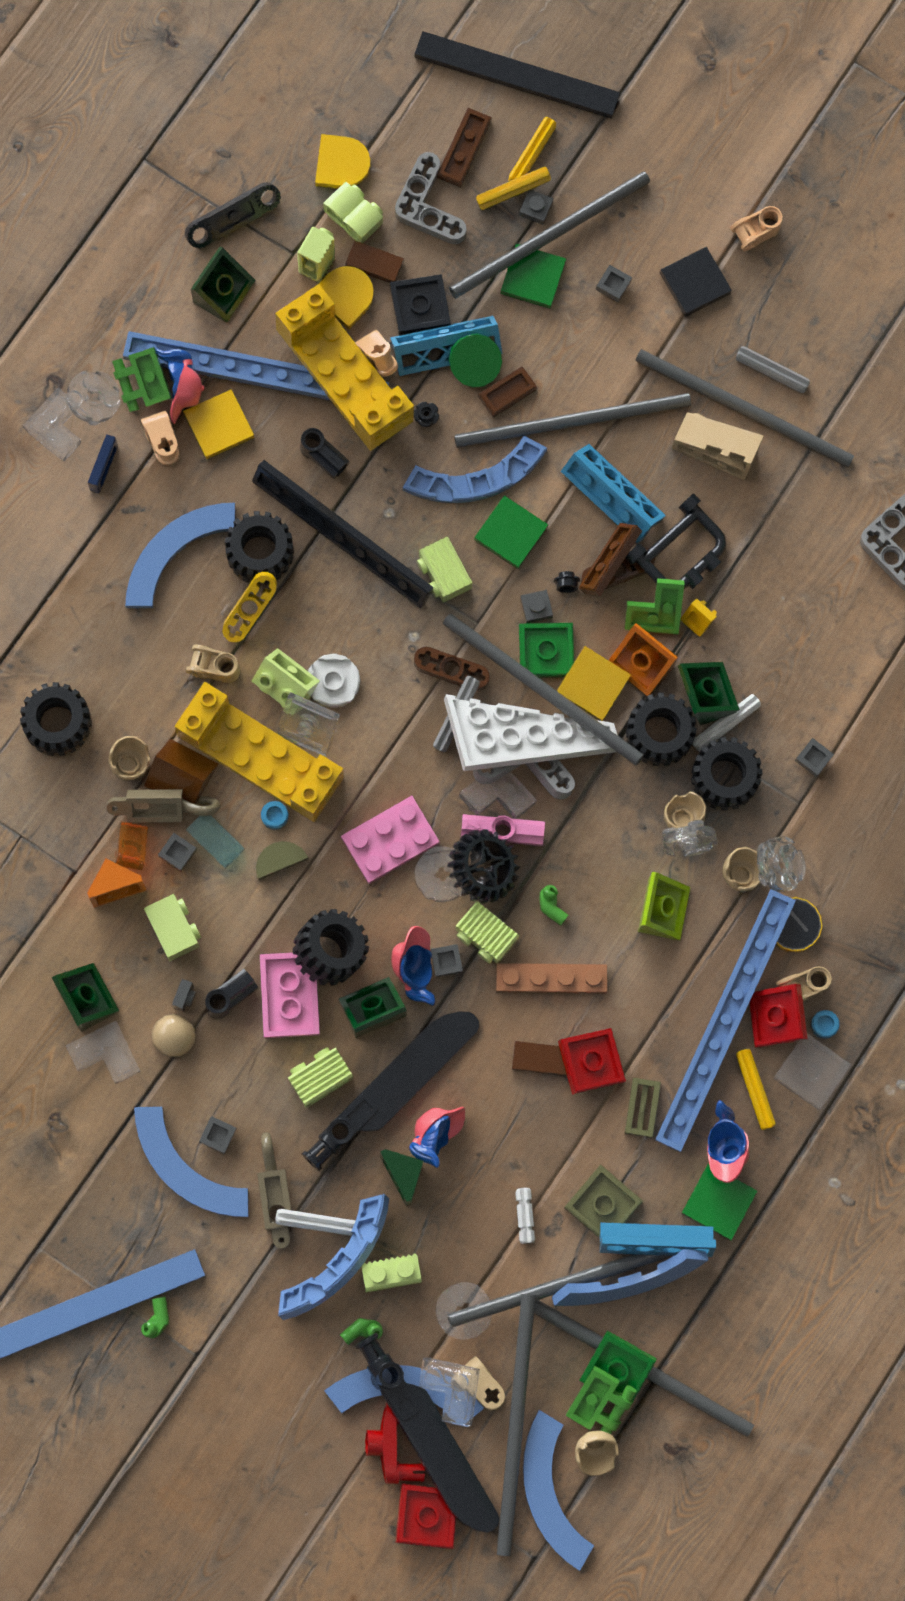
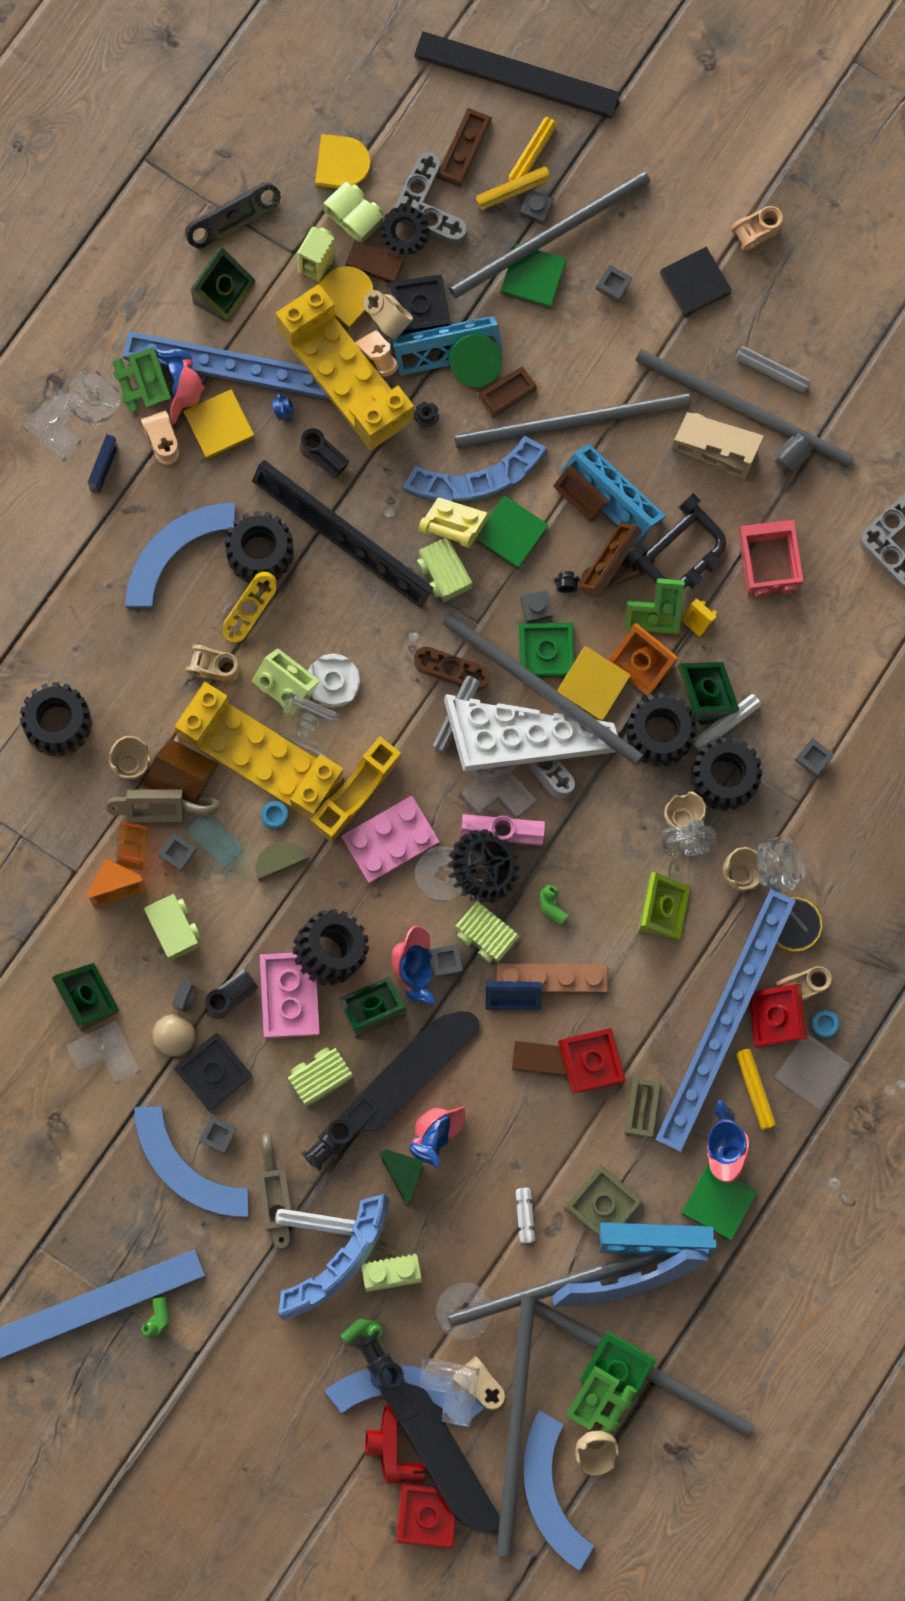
(213, 1072): none -> black tile
(283, 407): none -> blue plate
(363, 782): none -> yellow arch
(387, 313): none -> tan piece
(389, 230): none -> black tyre
(453, 522): none -> light yellow plate
(513, 995): none -> dark blue tile
(581, 493): none -> reddish brown tile
(766, 532): none -> coral window
(793, 453): none -> dark grey brick

